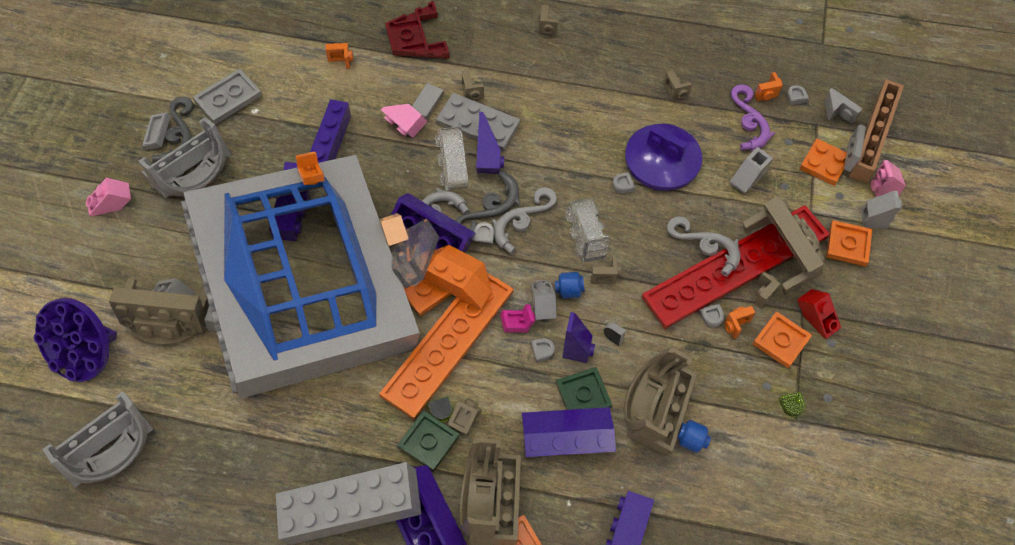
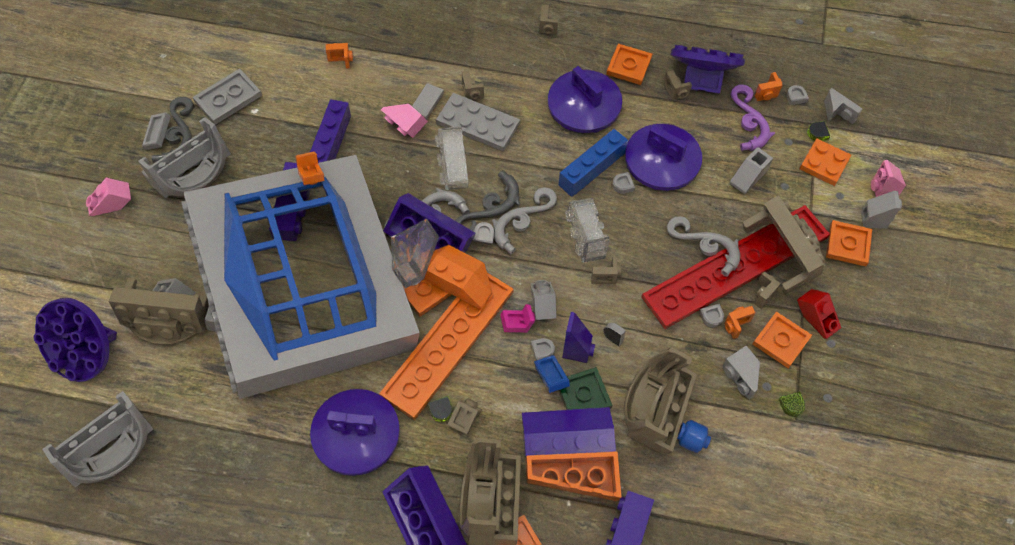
(348, 503): light grey brick -> none
(355, 432): none -> dark purple bracket
(393, 229): light nougat panel -> none
(408, 37): dark red wing -> none
(428, 441): dark green plate -> none
(488, 151): dark purple slope -> none
(551, 373): none -> blue tile
(570, 285): blue head -> none
(577, 473): none -> orange wedge
(584, 101): none -> dark purple bracket
(592, 162): none -> blue brick
(629, 64): none -> orange plate
(704, 68): none -> dark purple bracket
(744, 370): none -> light grey slope
(818, 130): none -> black tile
(854, 148): light grey tile -> none
(877, 130): medium nougat brick -> none

